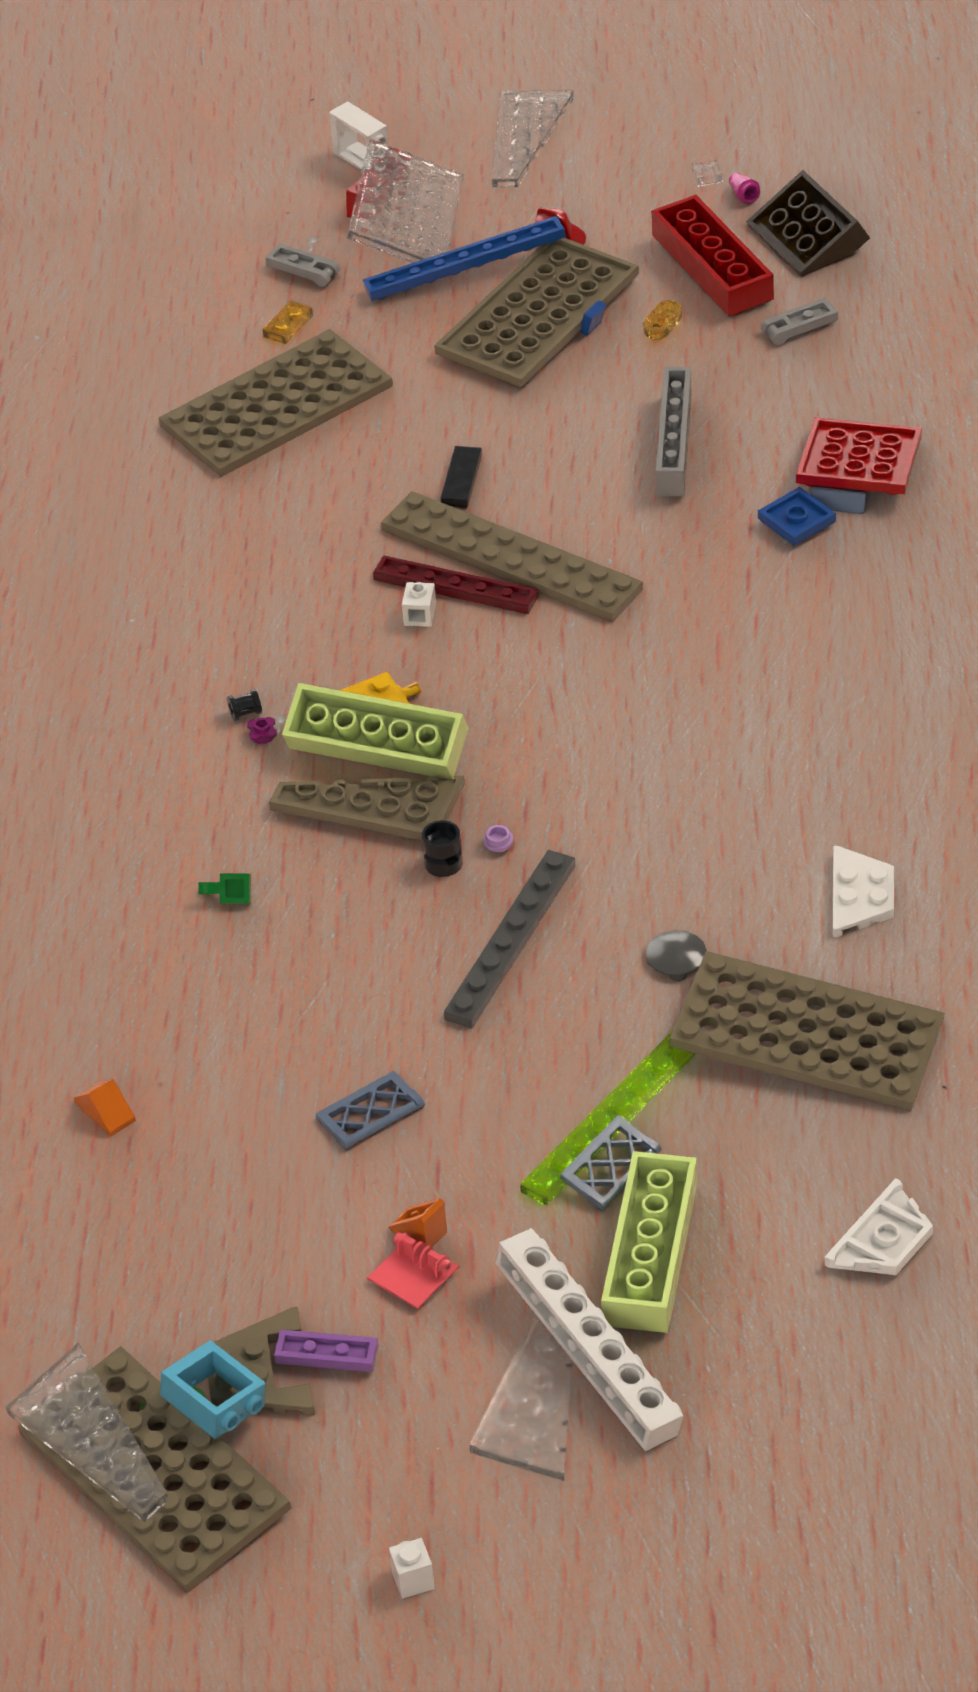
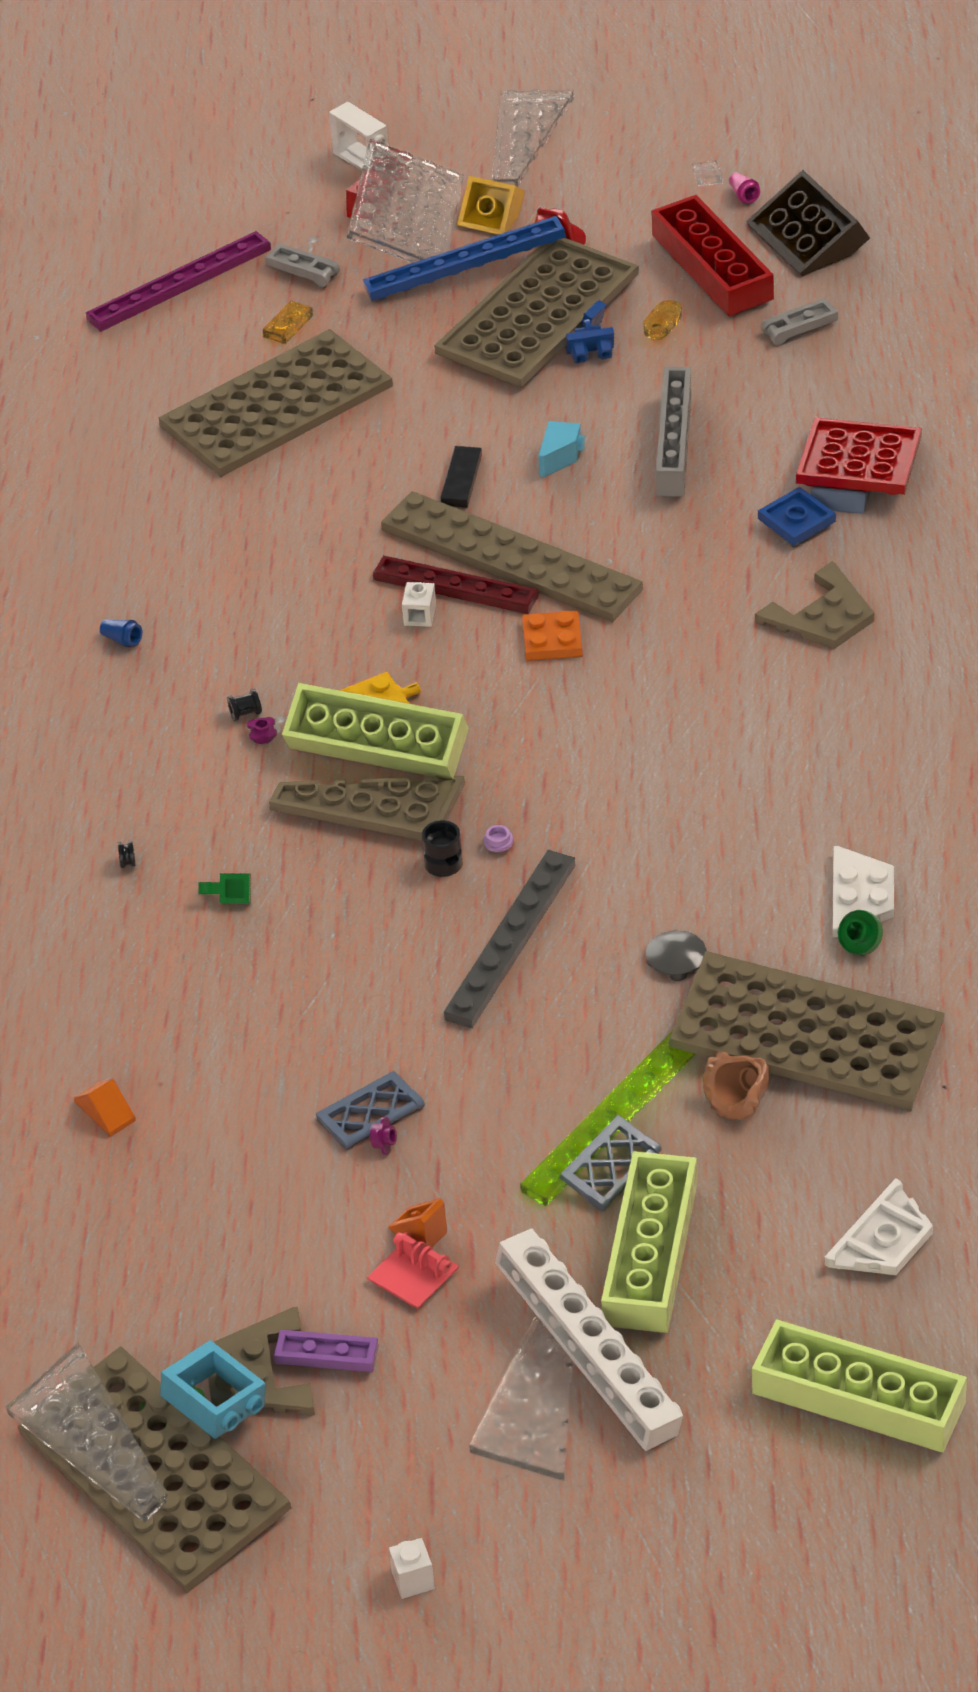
(122, 631): none -> blue cone
(126, 854): none -> black bush
(178, 281): none -> magenta tile
(383, 1135): none -> magenta plate
(490, 205): none -> yellow slope
(552, 635): none -> orange plate
(560, 446): none -> medium azure slope
(590, 339): none -> blue hips
(735, 1084): none -> nougat hair
(828, 619): none -> dark tan wing
(859, 1385): none -> yellowish green brick
(860, 932): none -> green plate

